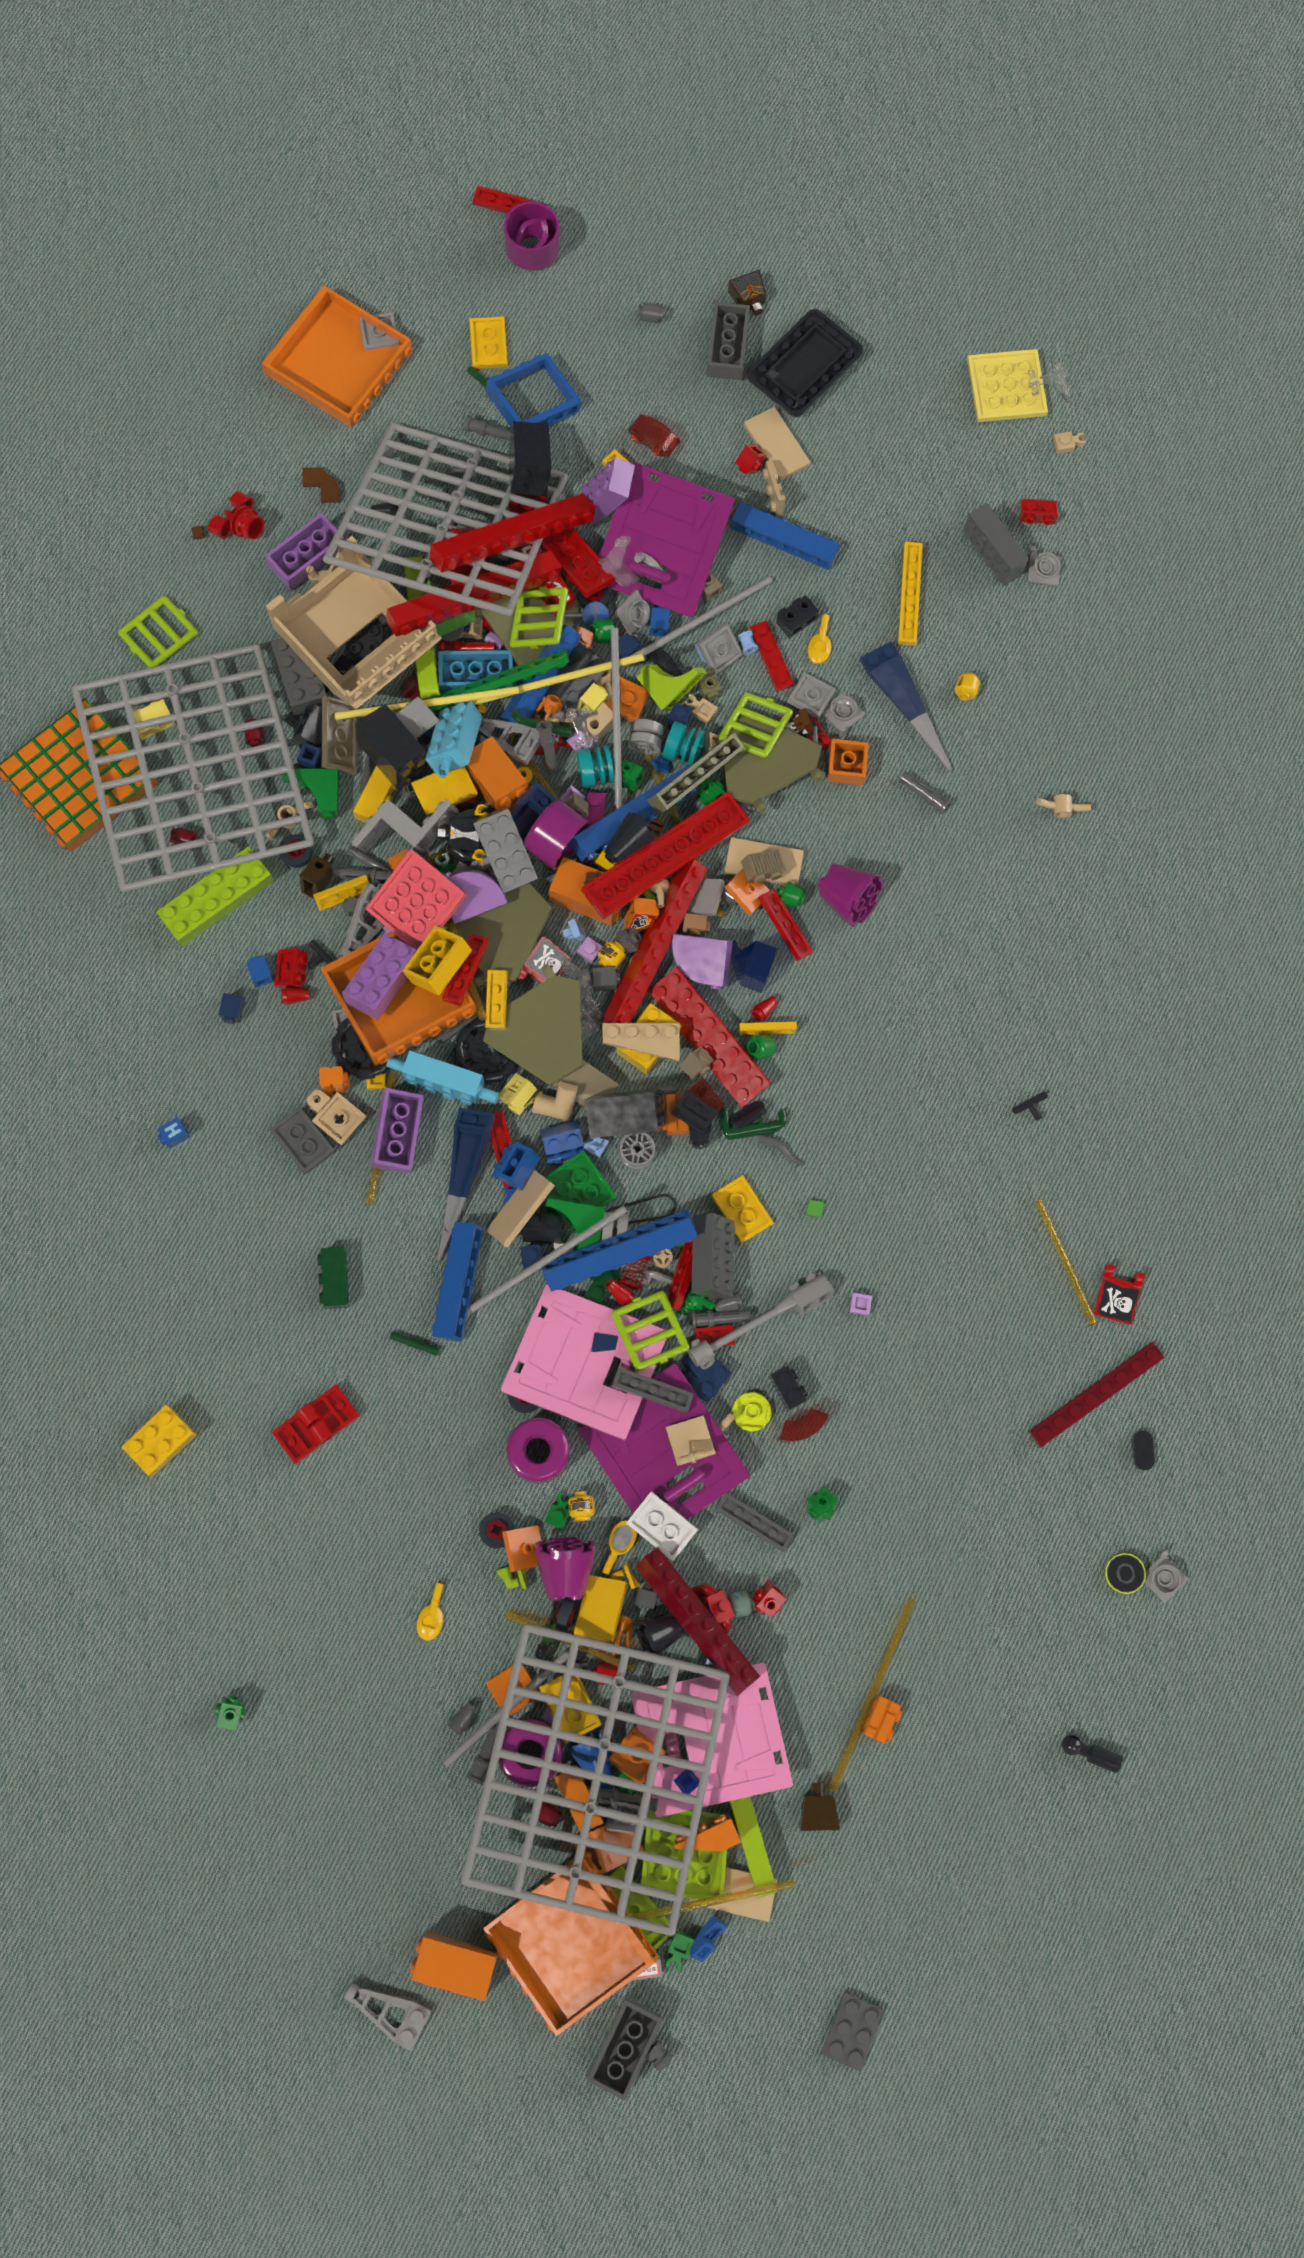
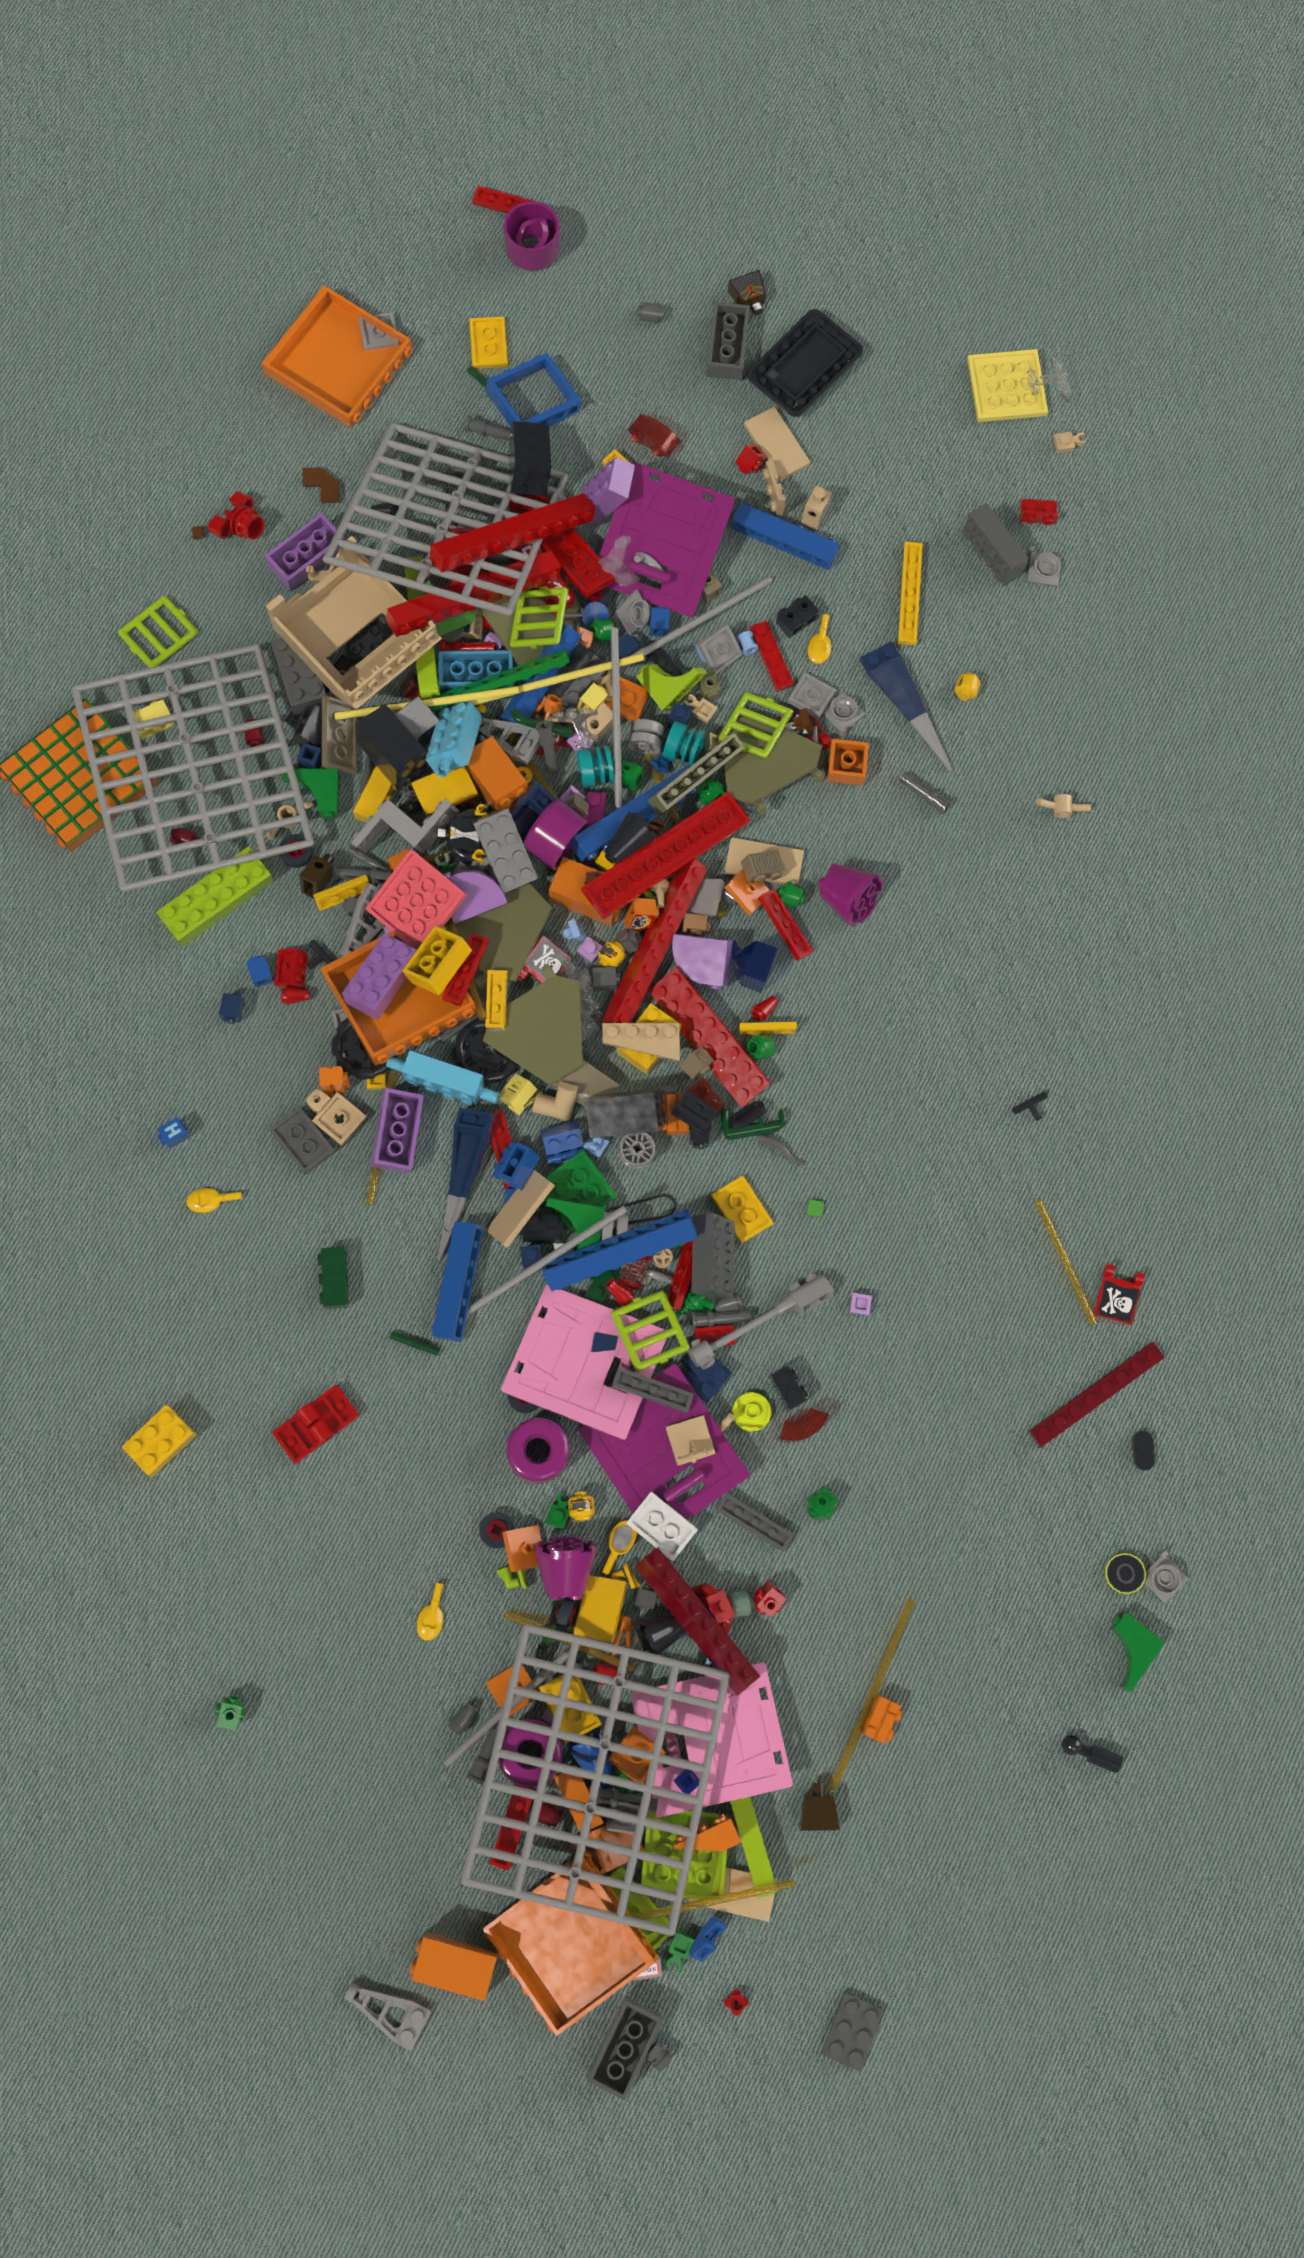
(207, 1200): none -> yellow piece
(411, 807): none -> black bar
(509, 1837): none -> red plate
(736, 2008): none -> red plate
(819, 504): none -> tan torso
(1139, 1645): none -> green arch

